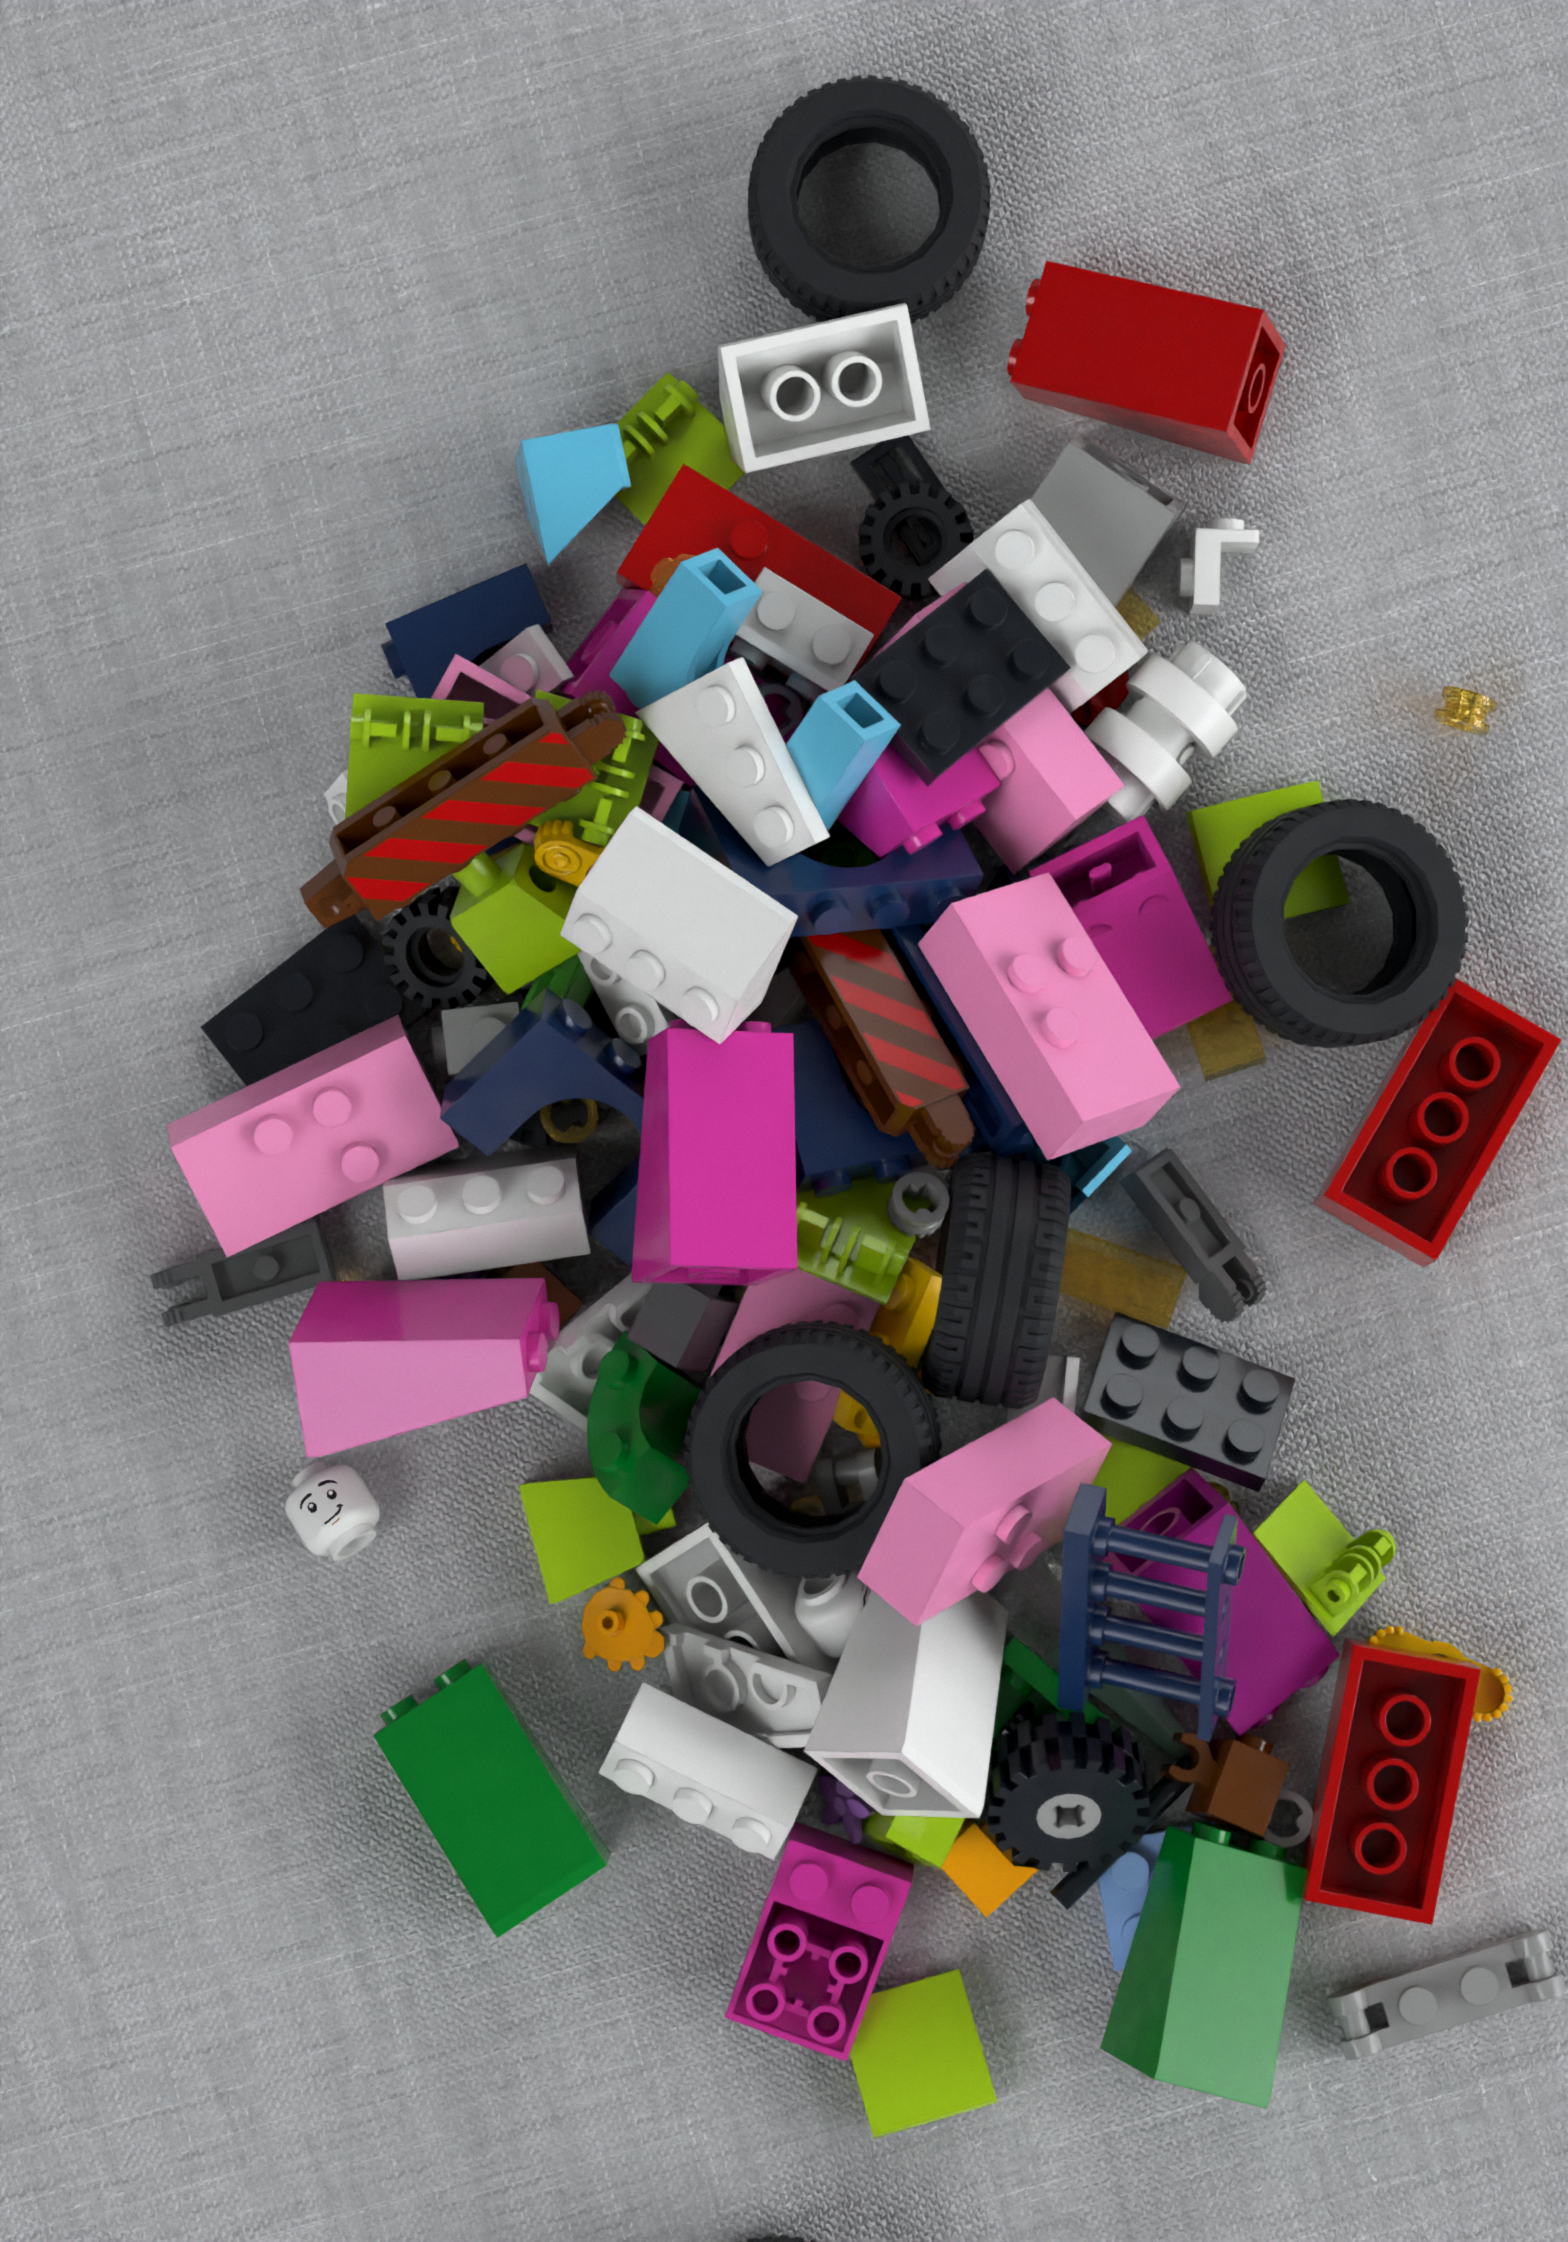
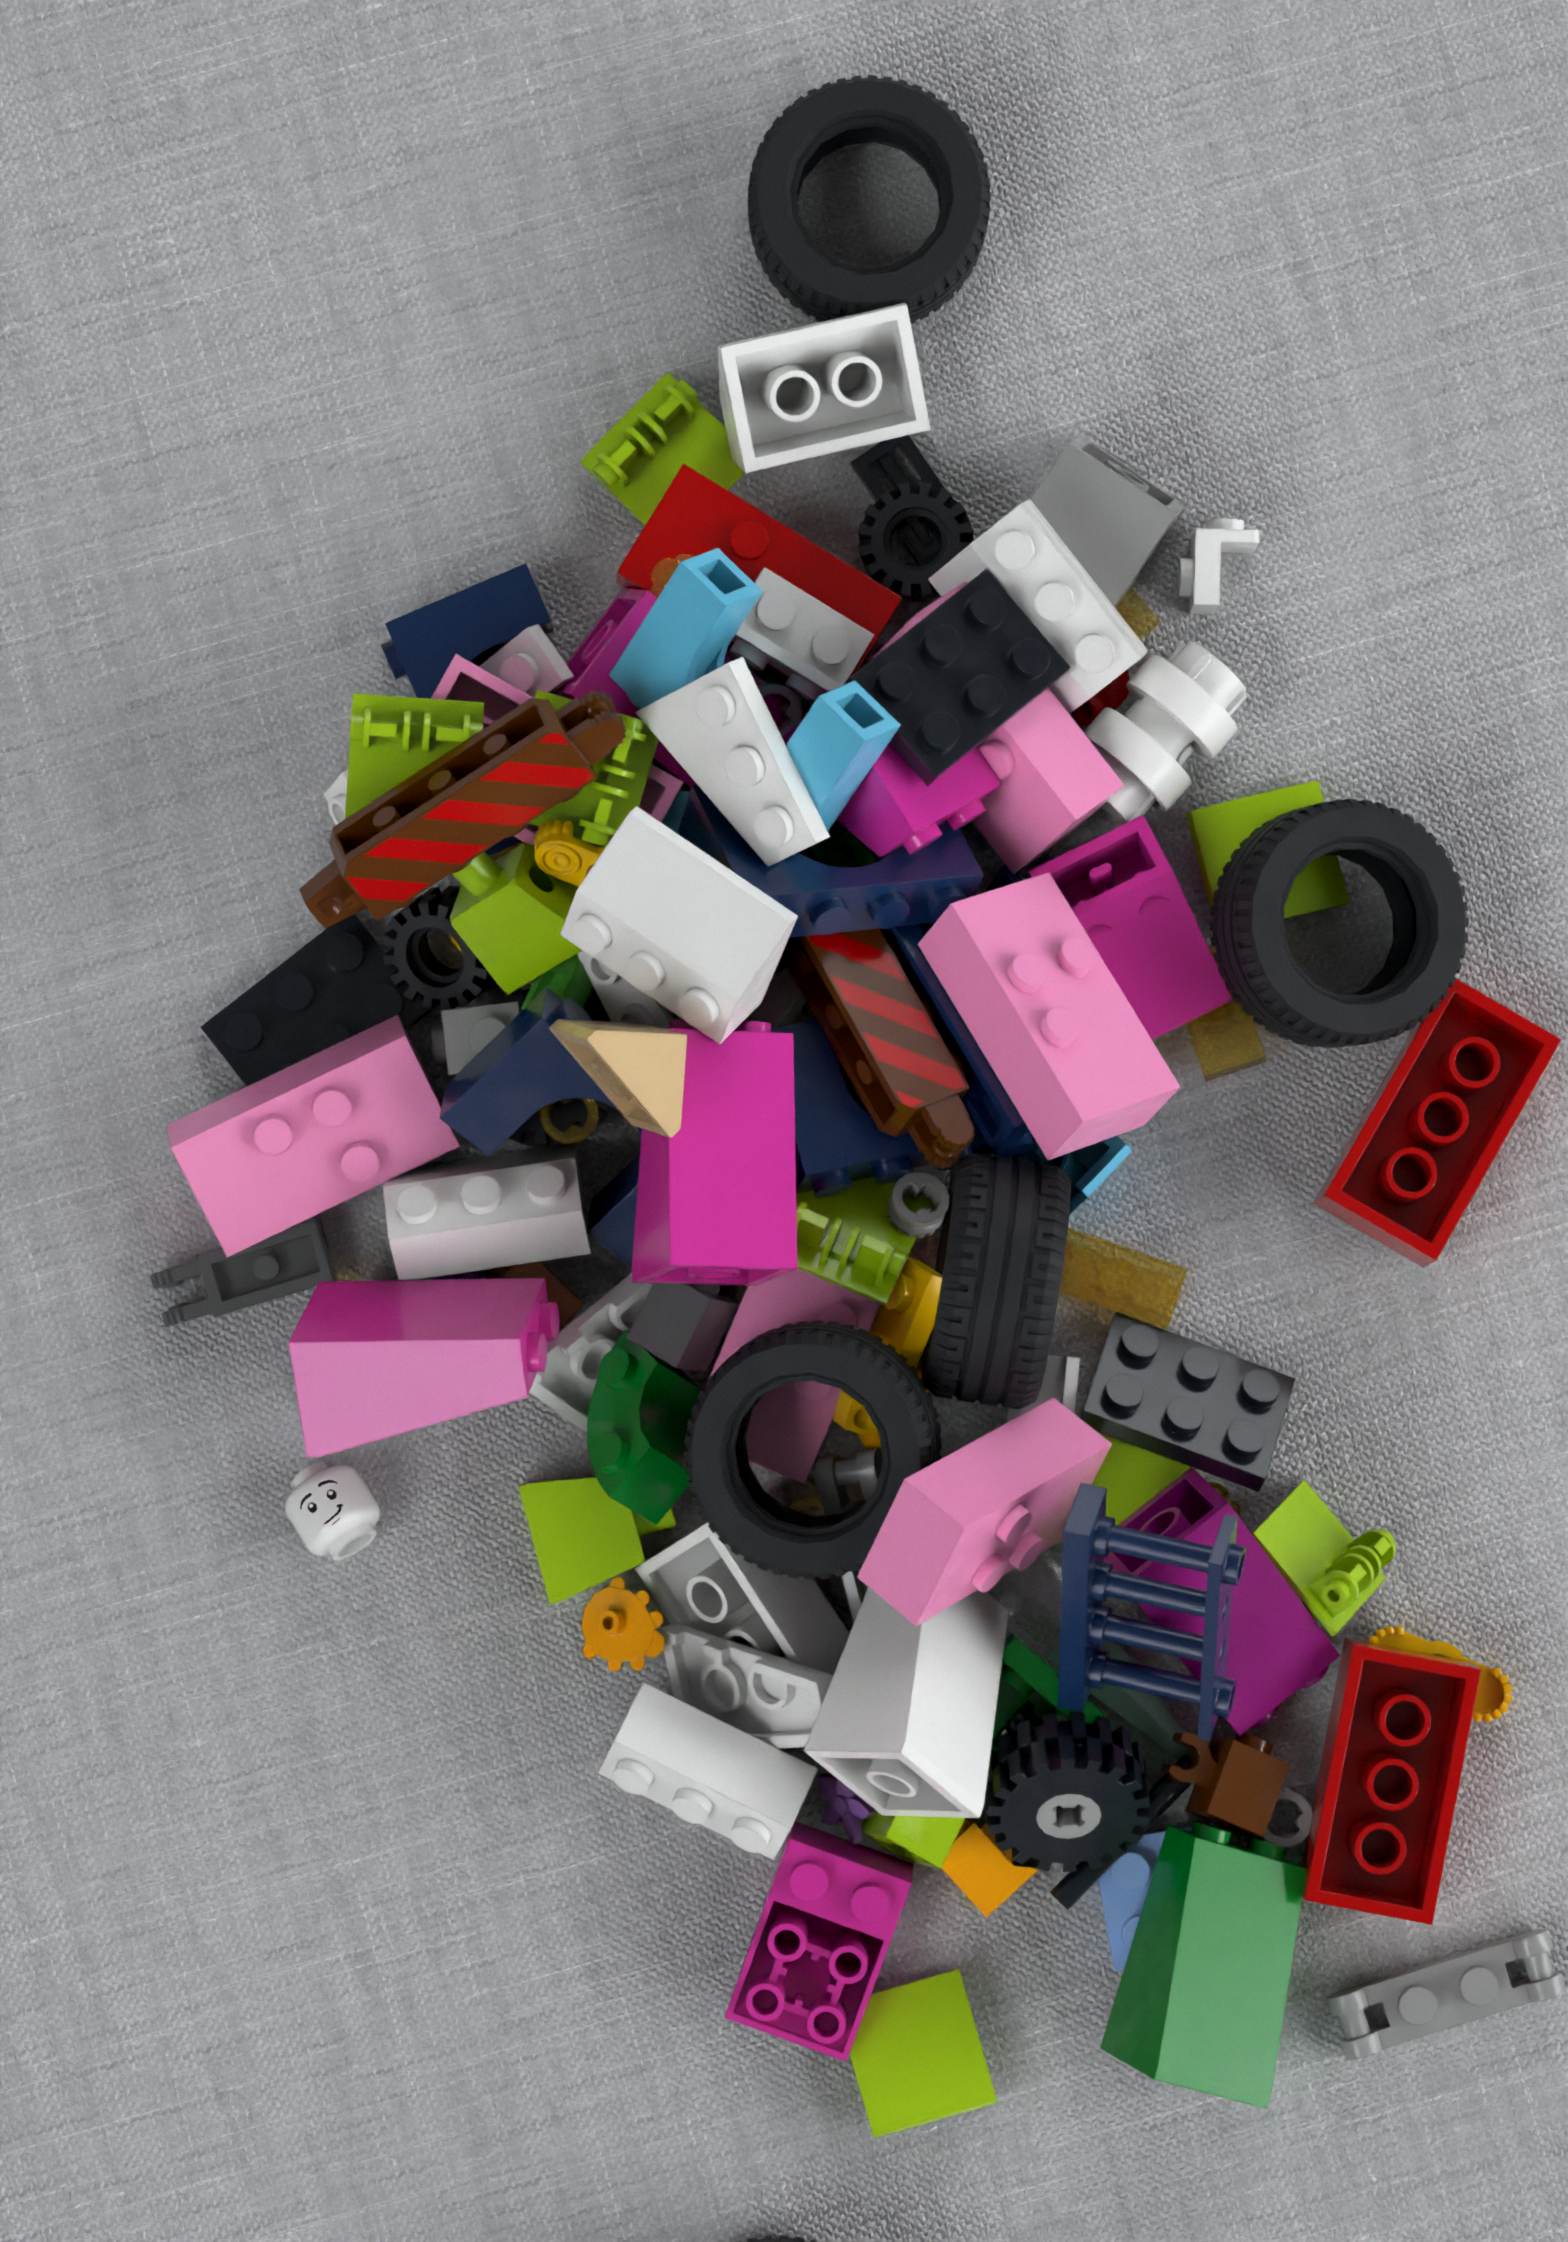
(490, 1795): green slope -> none
(569, 481): medium azure slope -> none
(634, 1067): none -> tan slope
(830, 1608): white head -> none
(1148, 359): red slope -> none
(1196, 1235): dark grey hinge -> none
(1465, 710): clear yellow bush -> none

